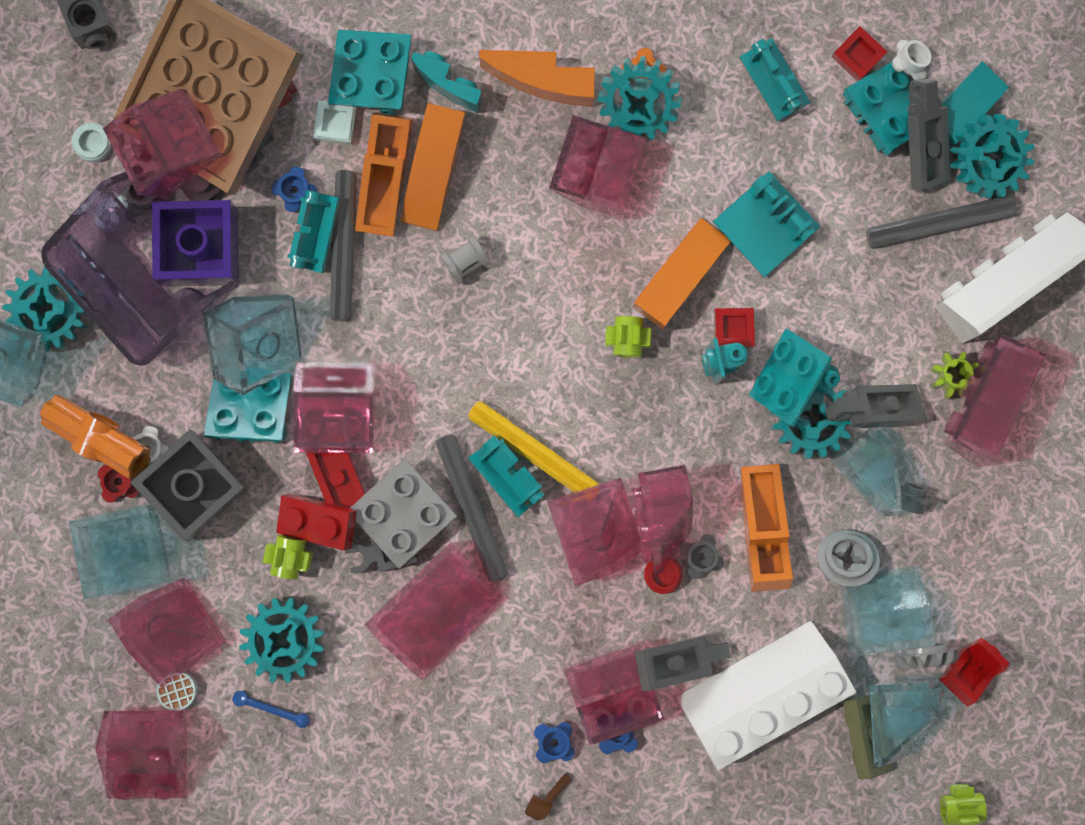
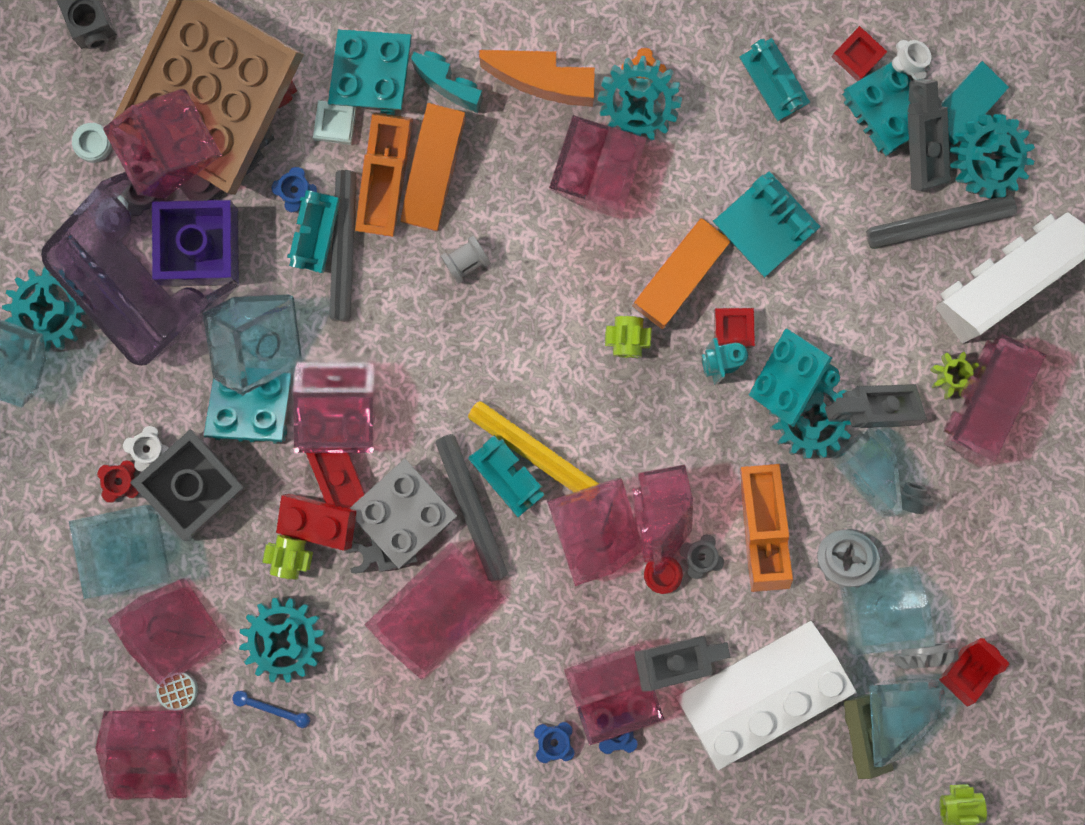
(95, 436): orange piece -> none
(540, 808): reddish brown hand -> none

